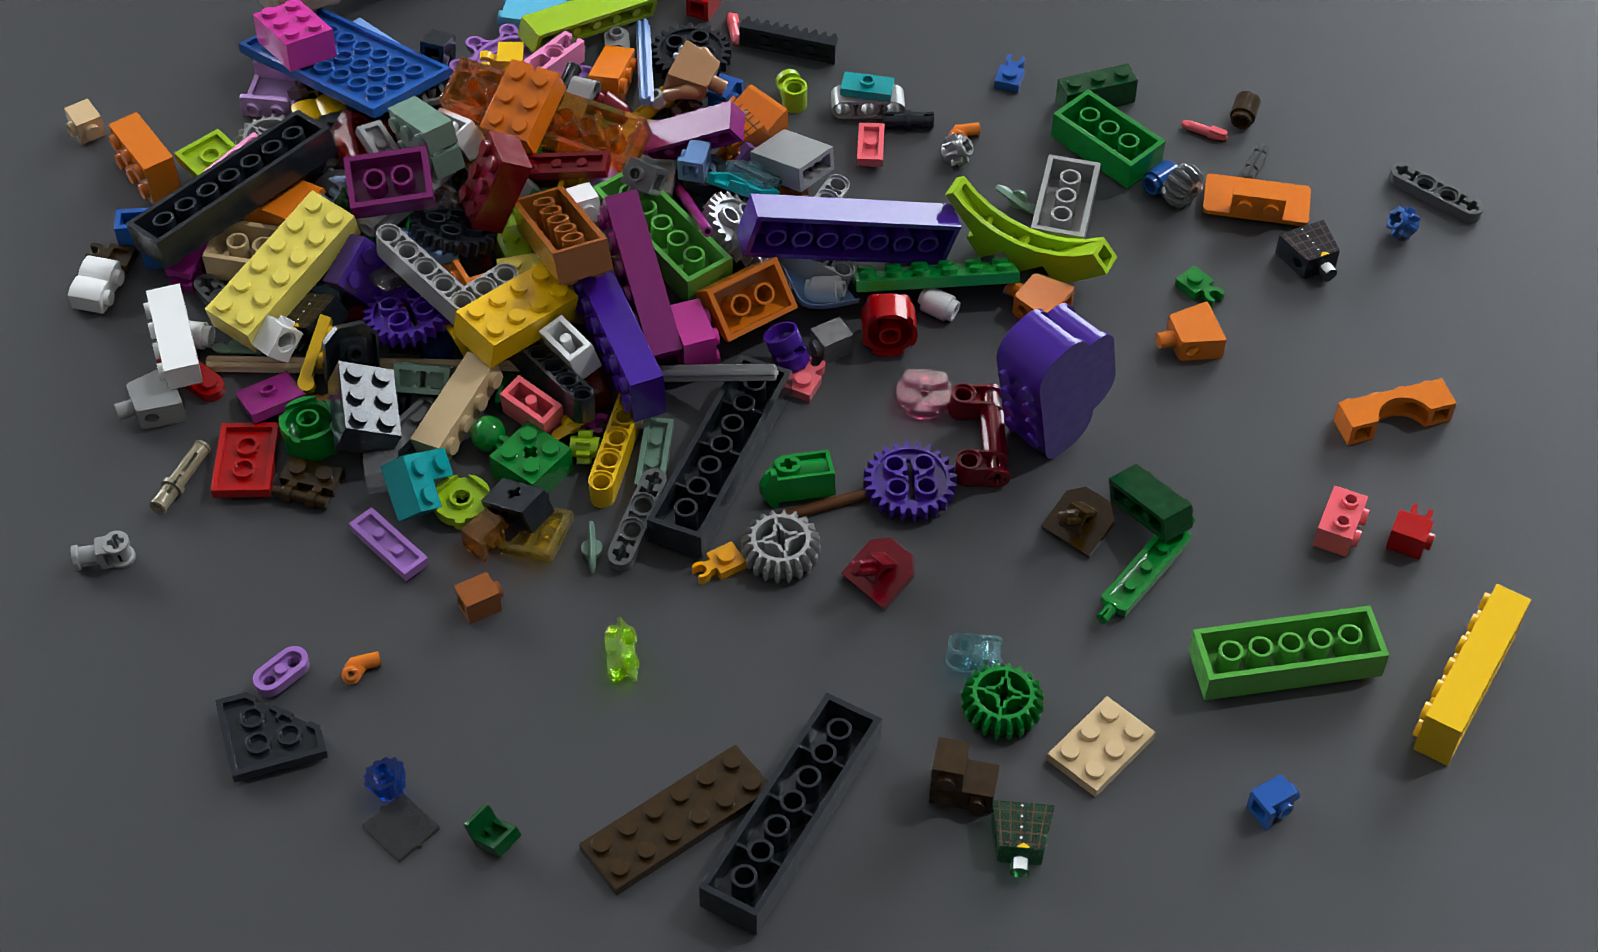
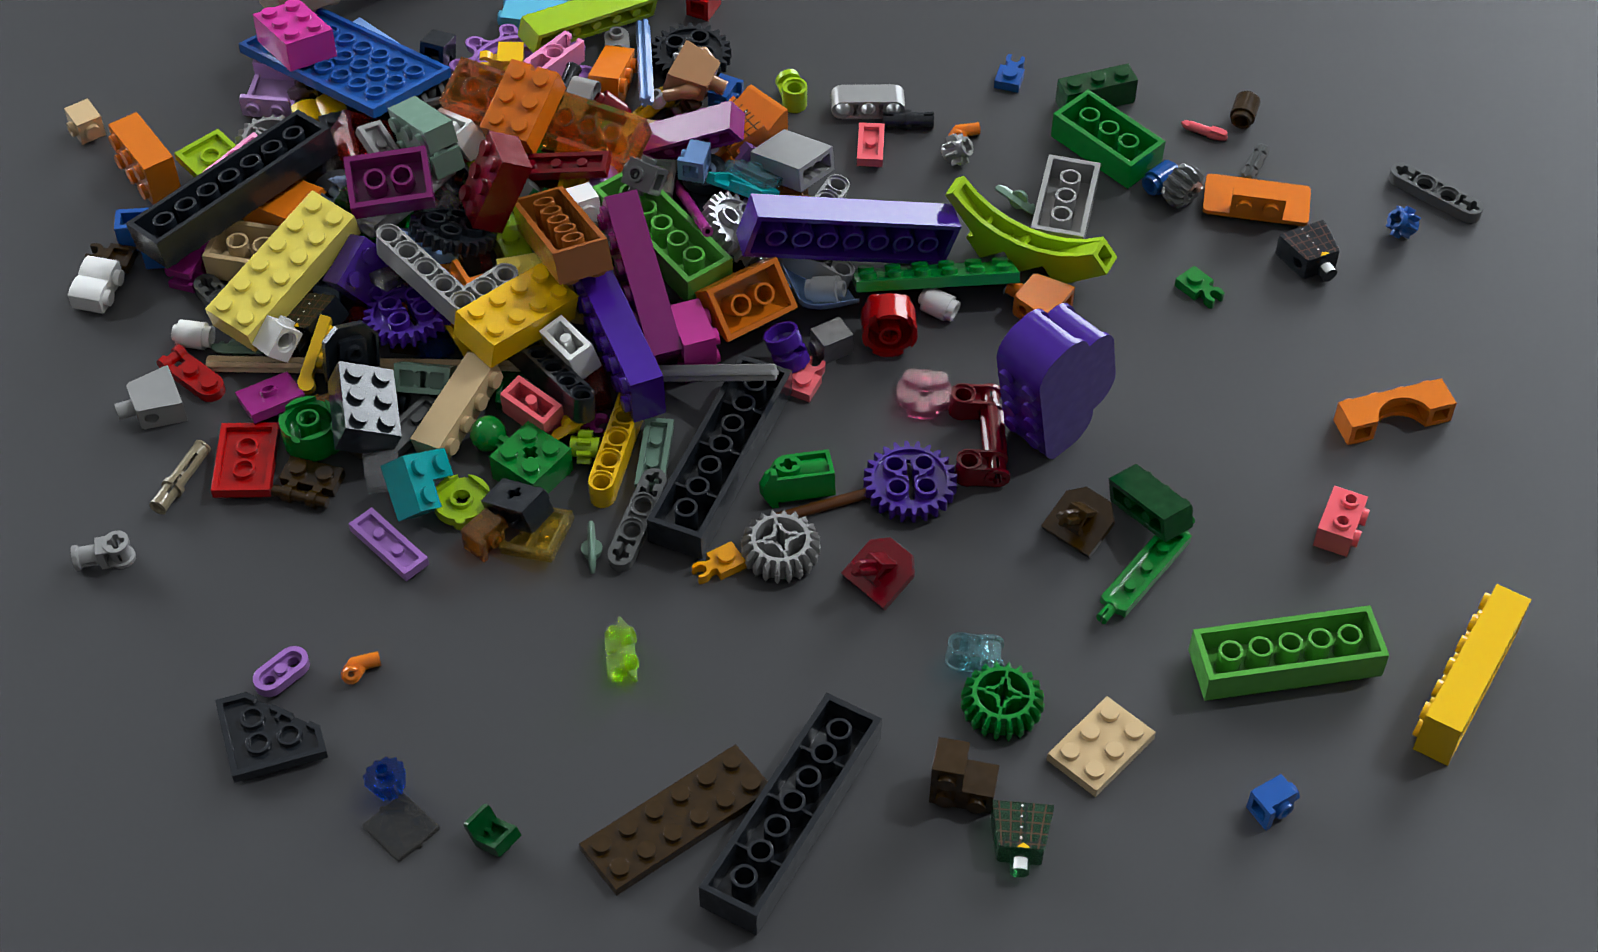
(174, 337): white brick -> none
(479, 597): dark orange brick -> none
(733, 22): coral piece -> none
(788, 41): black gear -> none
(867, 86): teal plate -> none
(1193, 334): orange torso -> none
(1411, 533): red brick -> none

